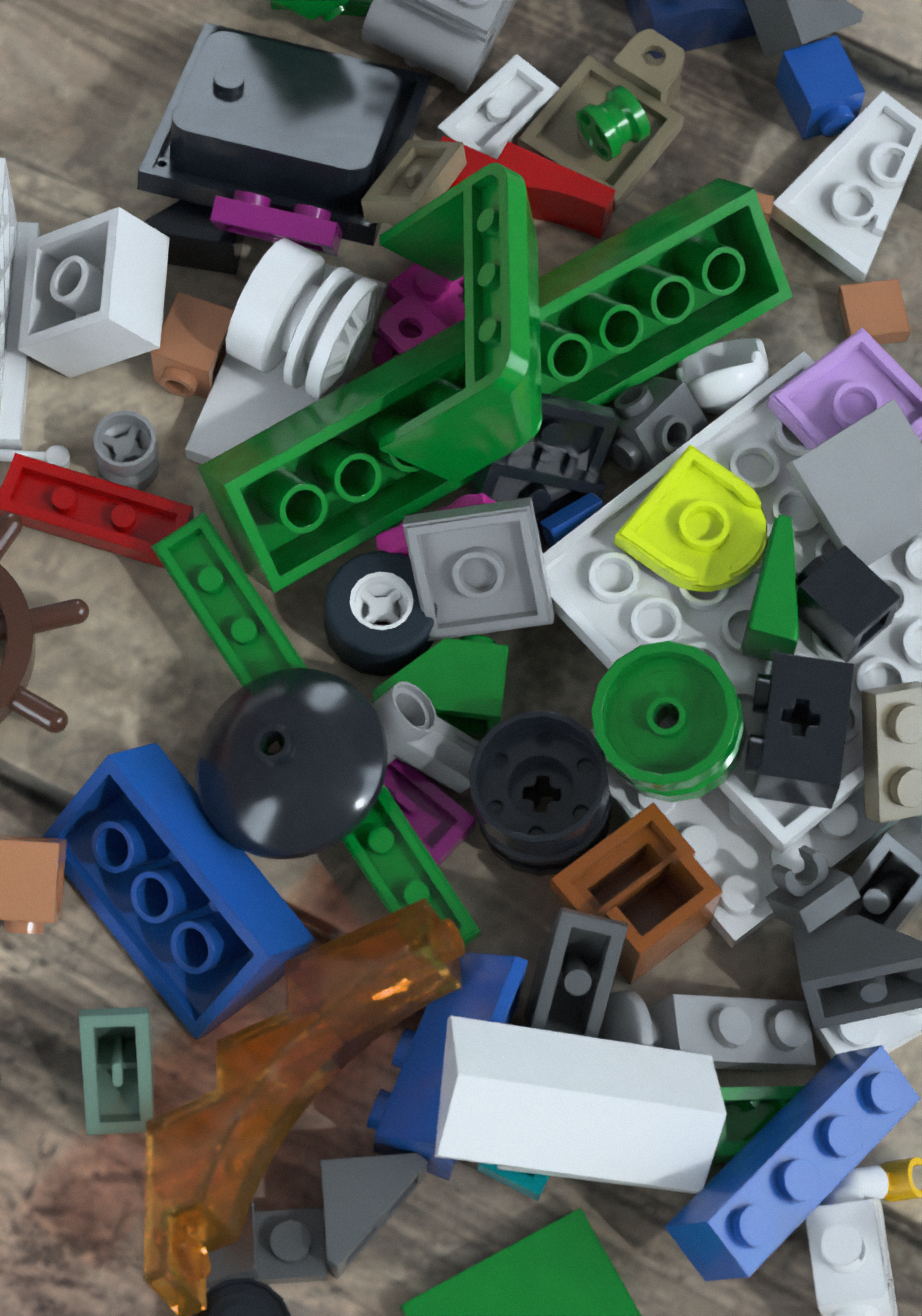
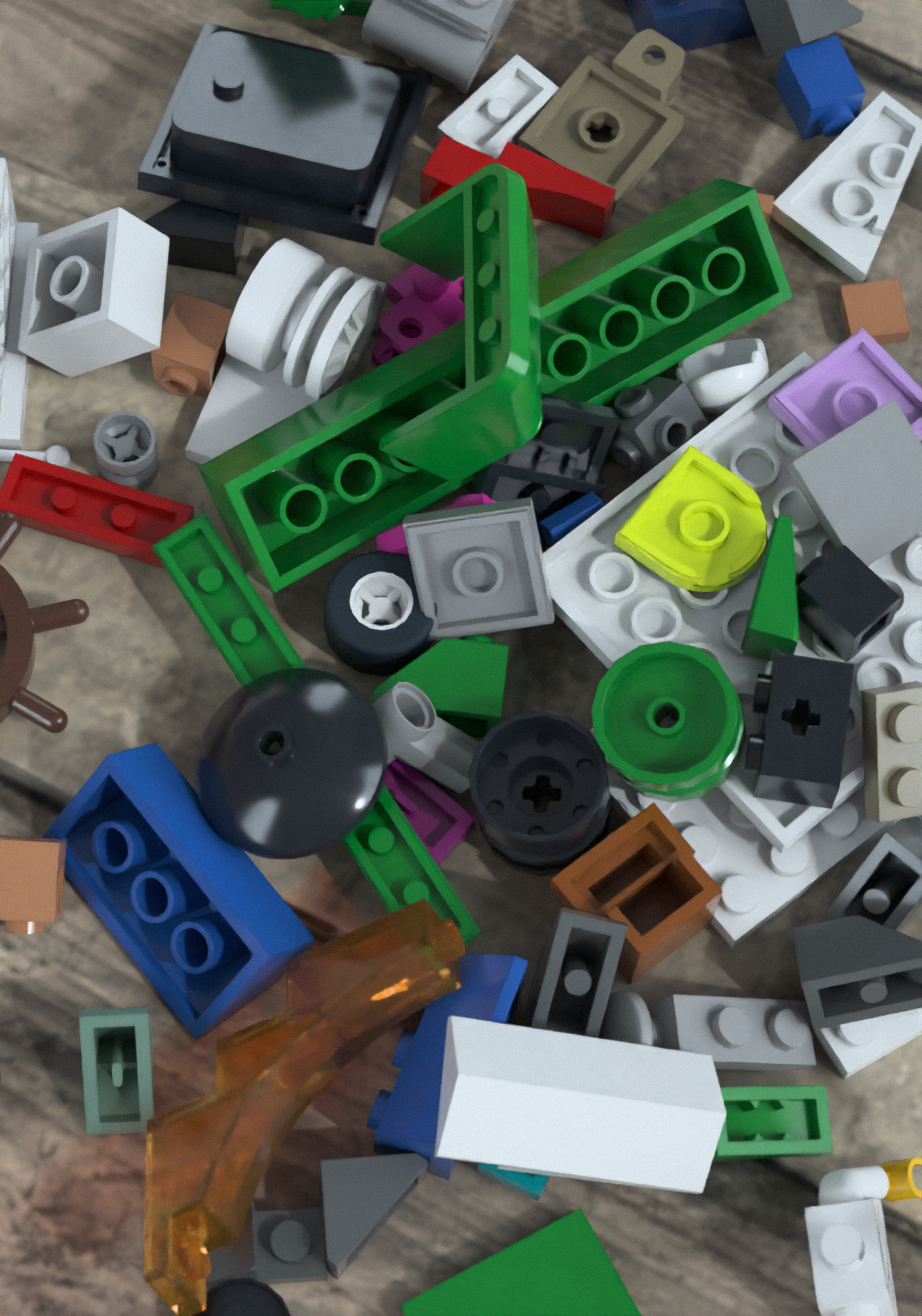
(252, 217): magenta plate -> none
(413, 179): dark tan plate -> none
(613, 123): green wheel -> none
(792, 1164): brick -> none
(812, 894): dark grey tile -> none

